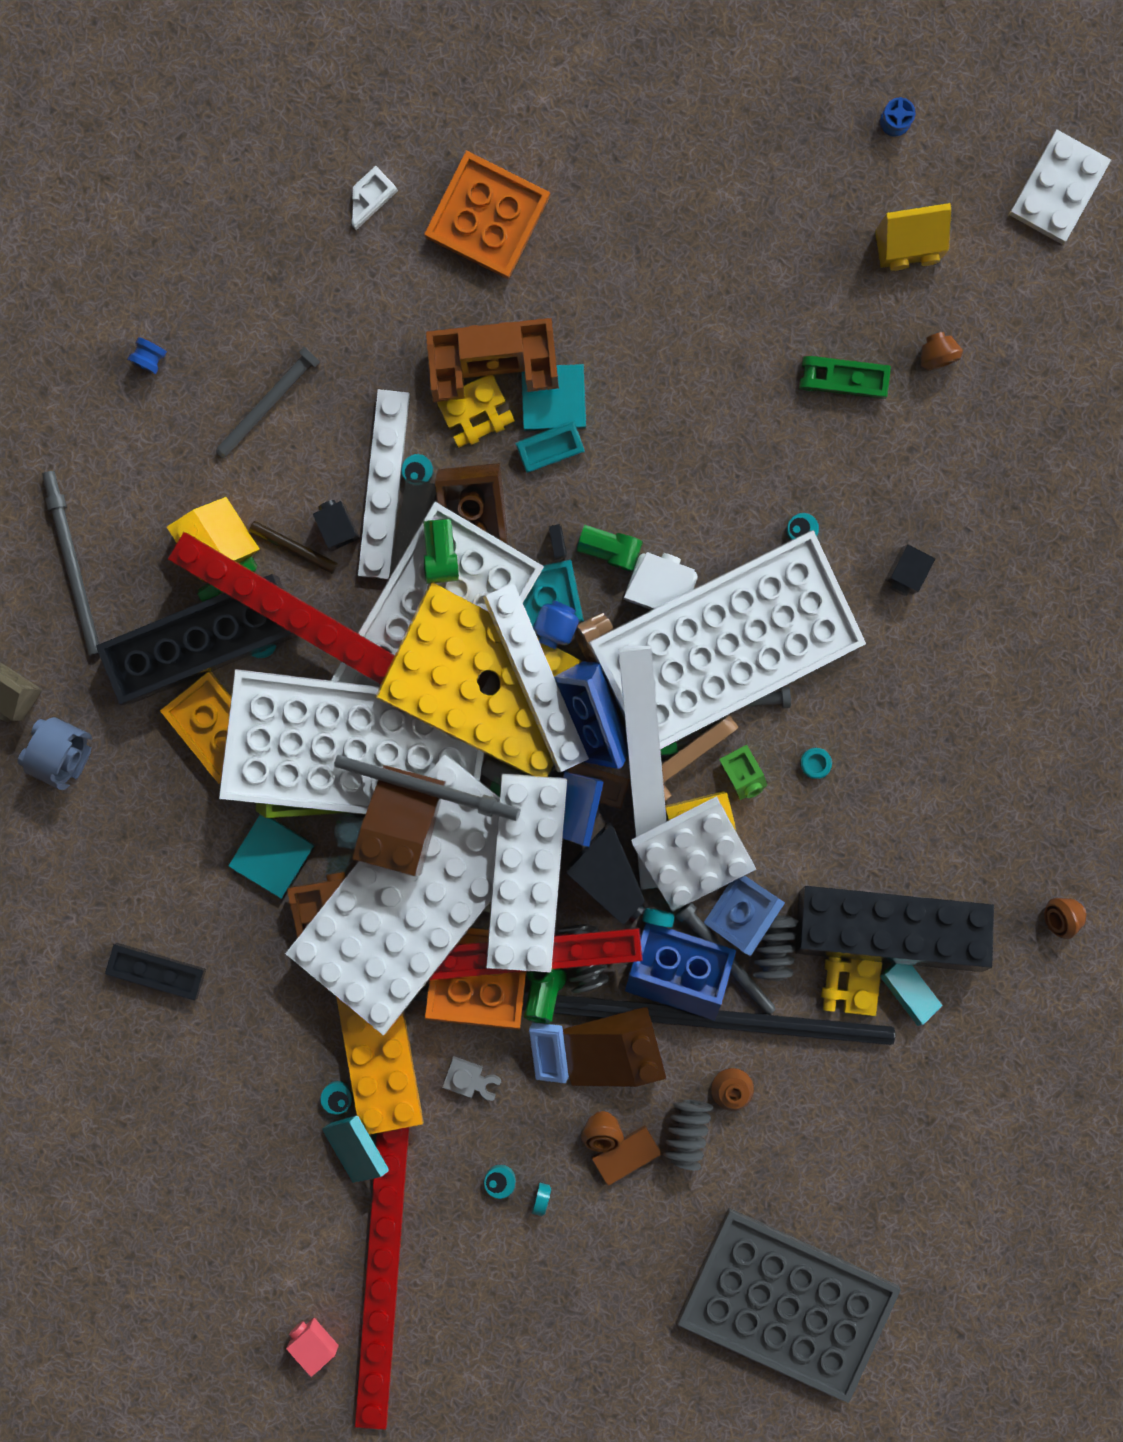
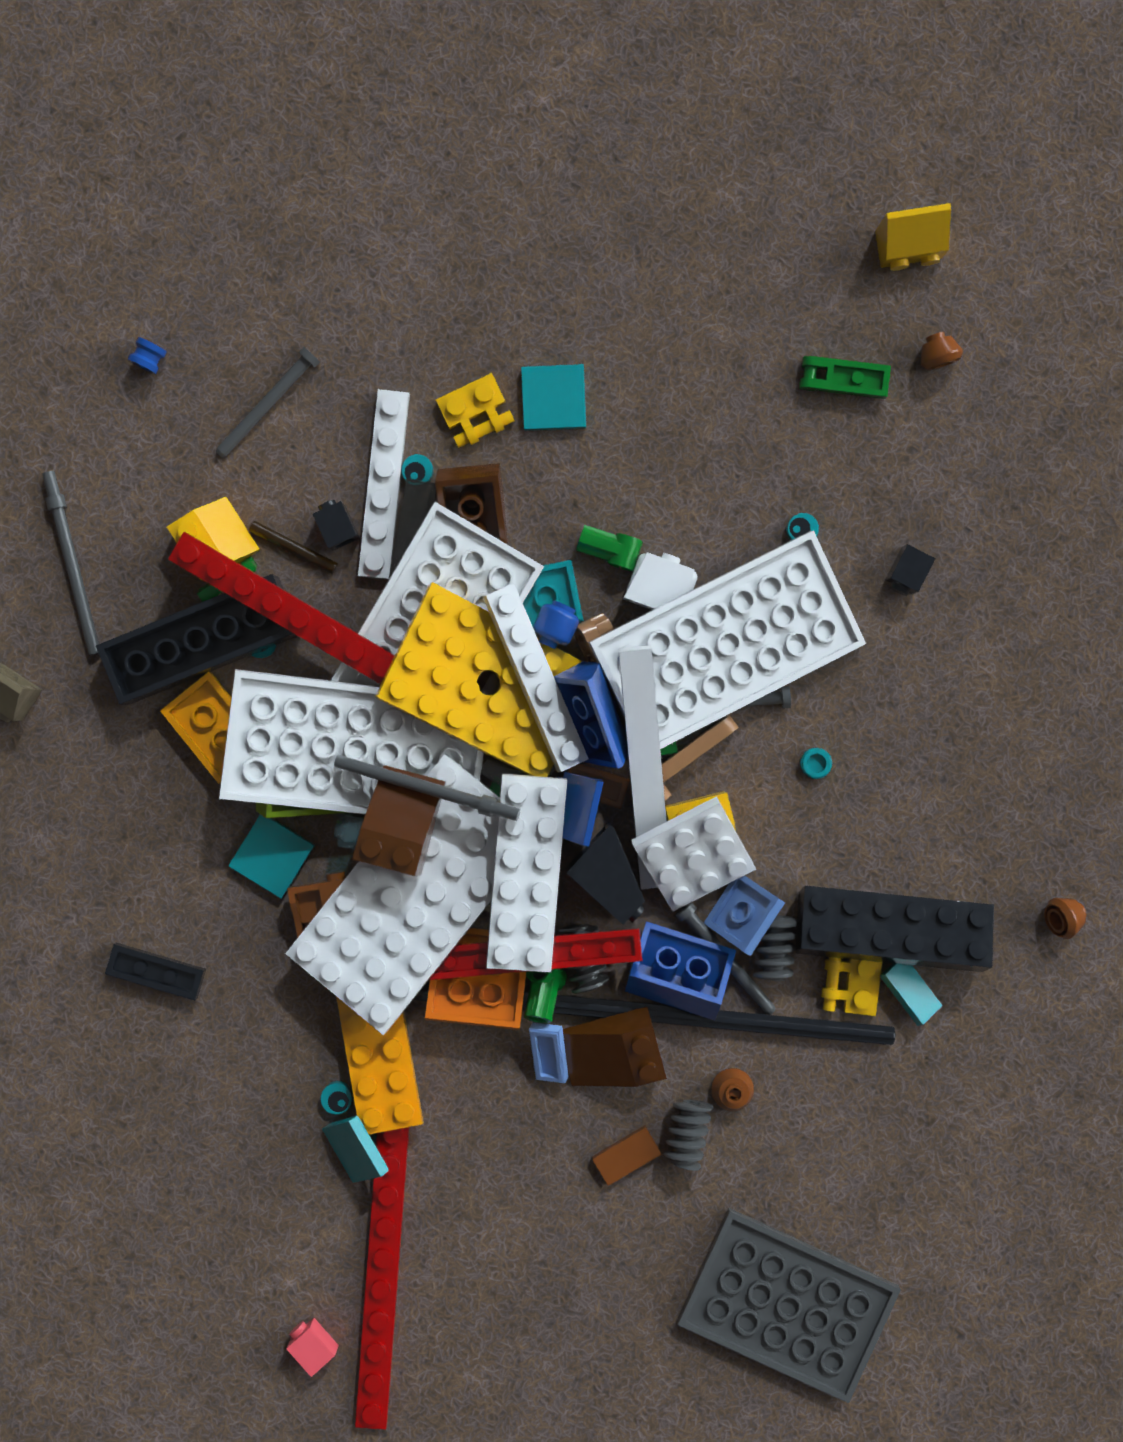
(55, 752): sand blue brick -> none
(370, 195): white tile -> none
(440, 559): green piece -> none
(465, 1077): light grey plate -> none
(487, 215): orange plate -> none
(491, 351): dark orange bracket -> none
(500, 1181): teal tile -> none
(541, 1199): teal tile -> none
(550, 446): teal tile -> none
(557, 541): black tile -> none
(602, 1132): dark orange cone -> none
(658, 917): teal tile -> none
(744, 773): bright green bracket -> none
(900, 109): blue wheel -> none
(1059, 187): white plate -> none

